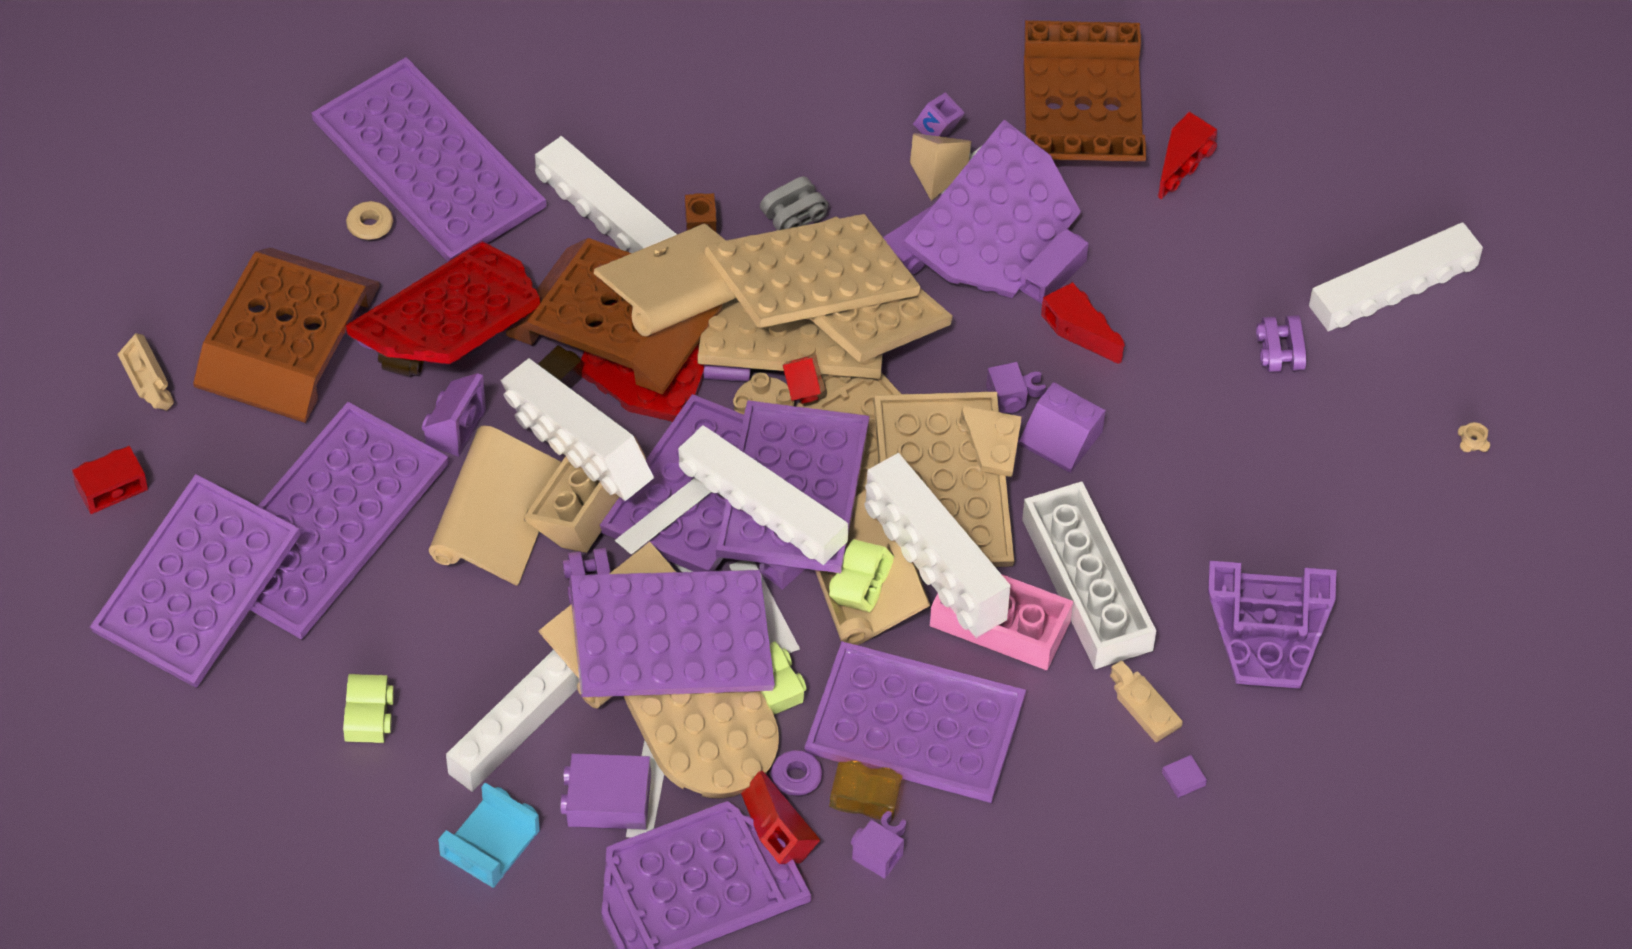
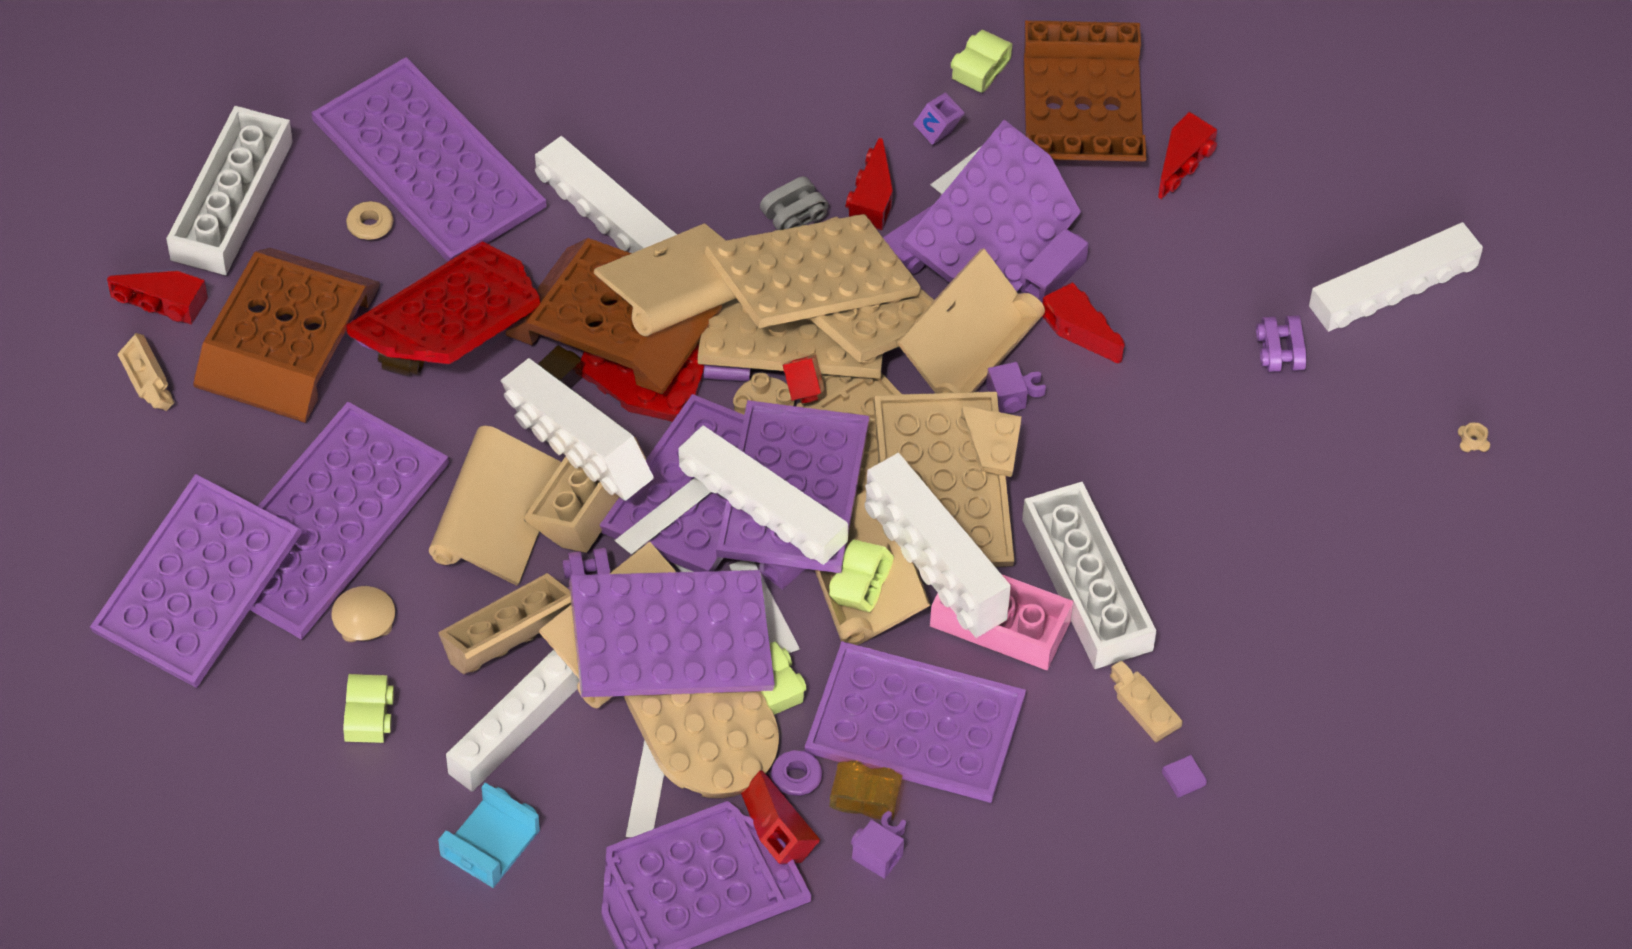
(109, 479): red brick -> none
(166, 293): none -> red slope
(229, 190): none -> white brick
(363, 614): none -> tan dish
(456, 415): medium lavender slope -> none
(504, 623): none -> tan slope
(607, 791): medium lavender brick -> none
(700, 210): dark orange brick -> none
(873, 188): none -> red slope
(938, 161): tan slope -> none
(976, 333): none -> tan door
(981, 60): none -> yellowish green brick
(1062, 427): medium lavender slope -> none
(1270, 621): medium lavender wedge -> none

